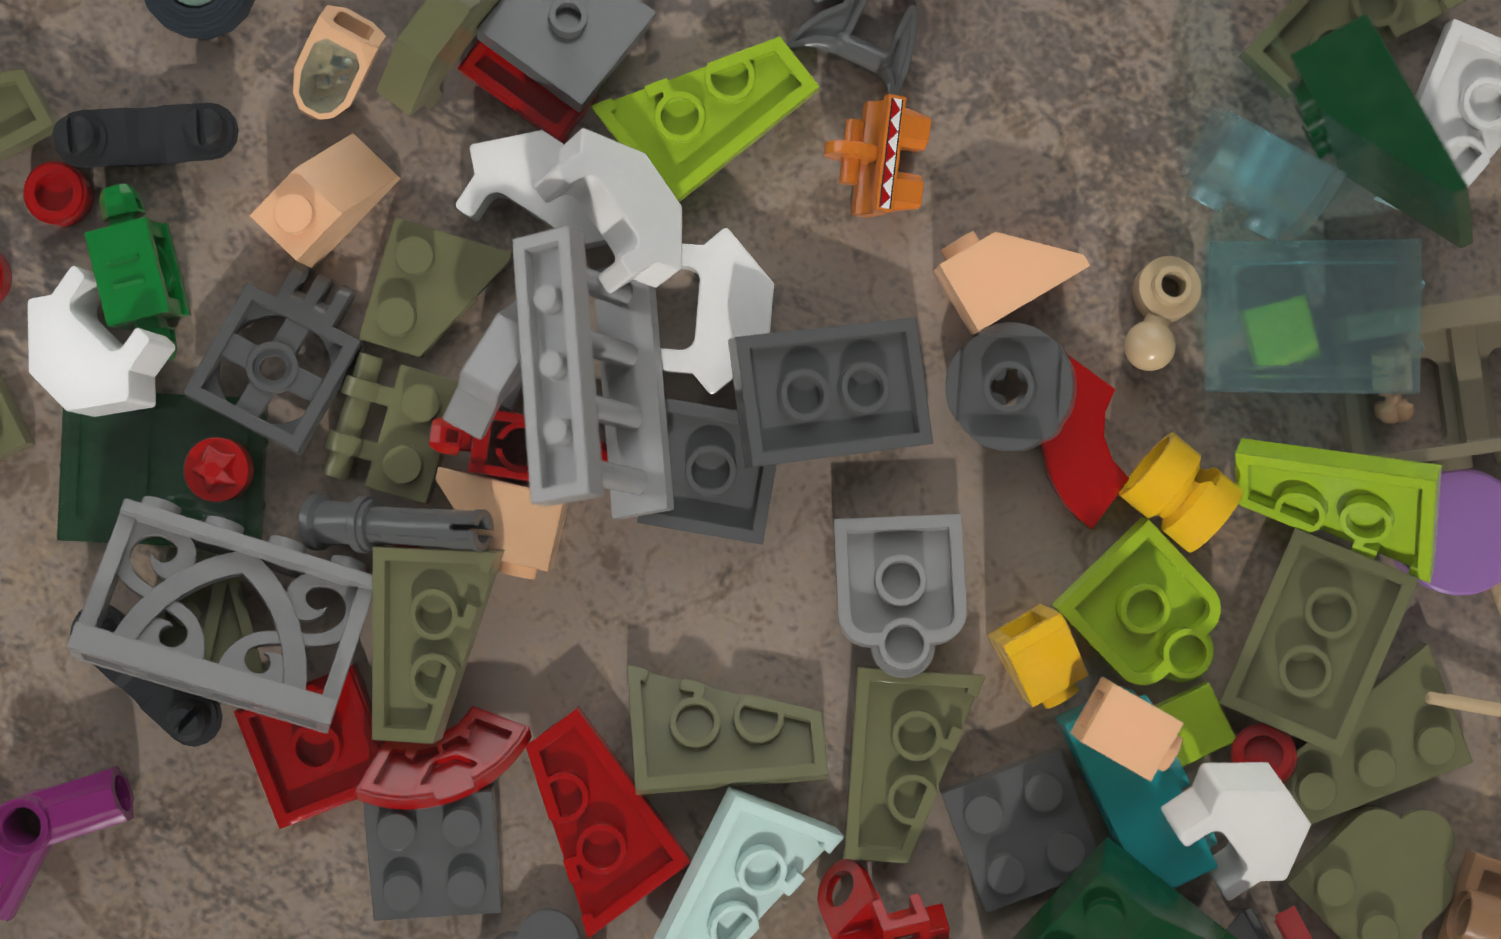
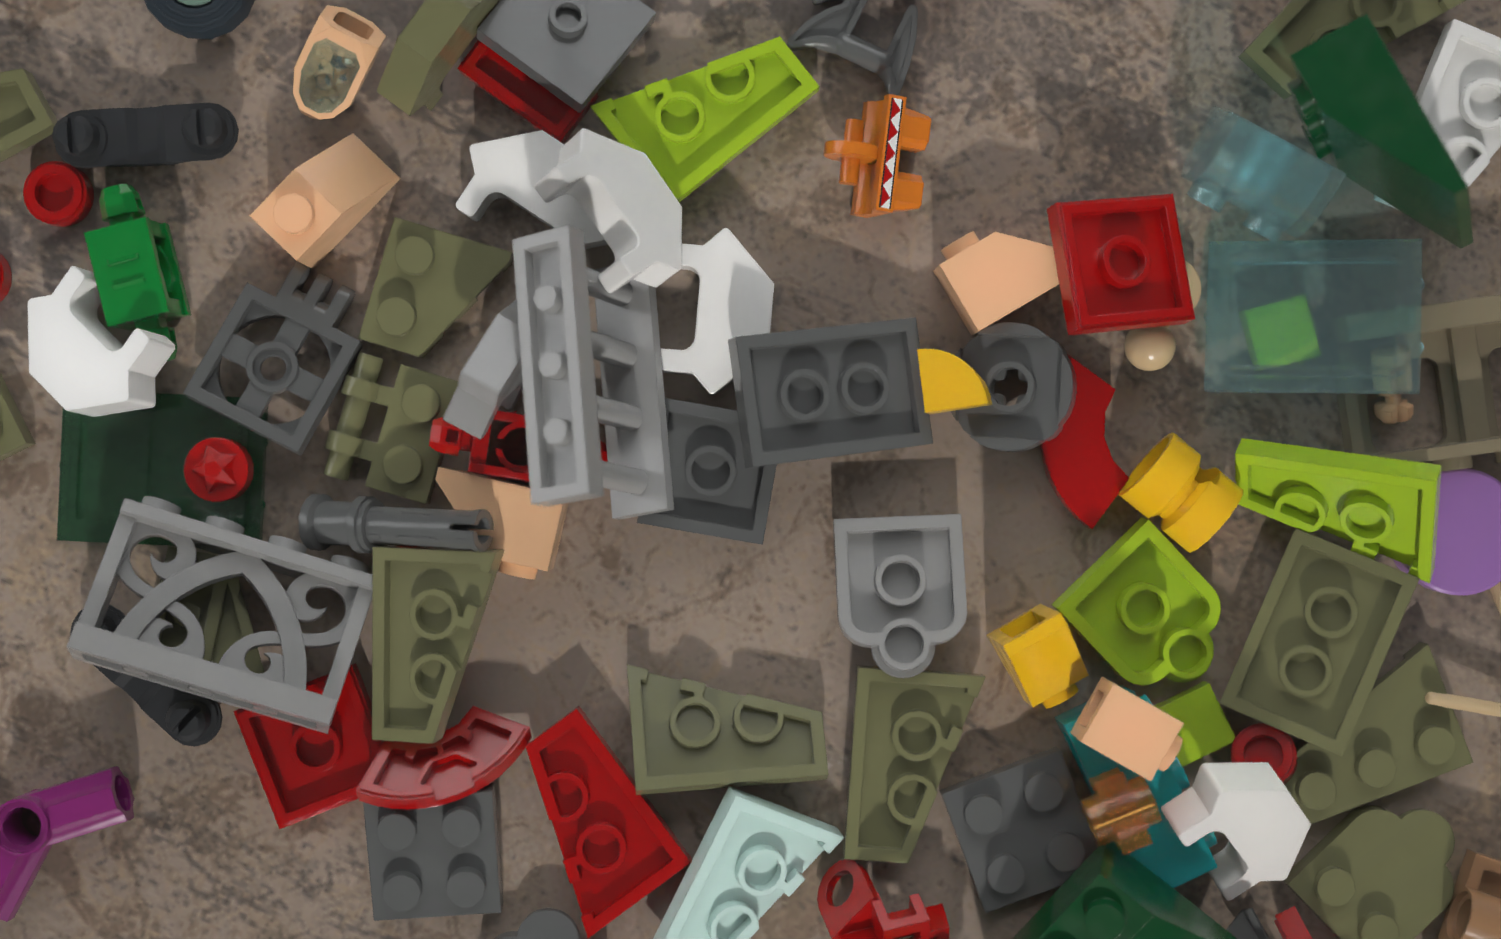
(950, 383): none -> yellow tile
(1120, 264): none -> red tile
(1120, 811): none -> clear orange gear

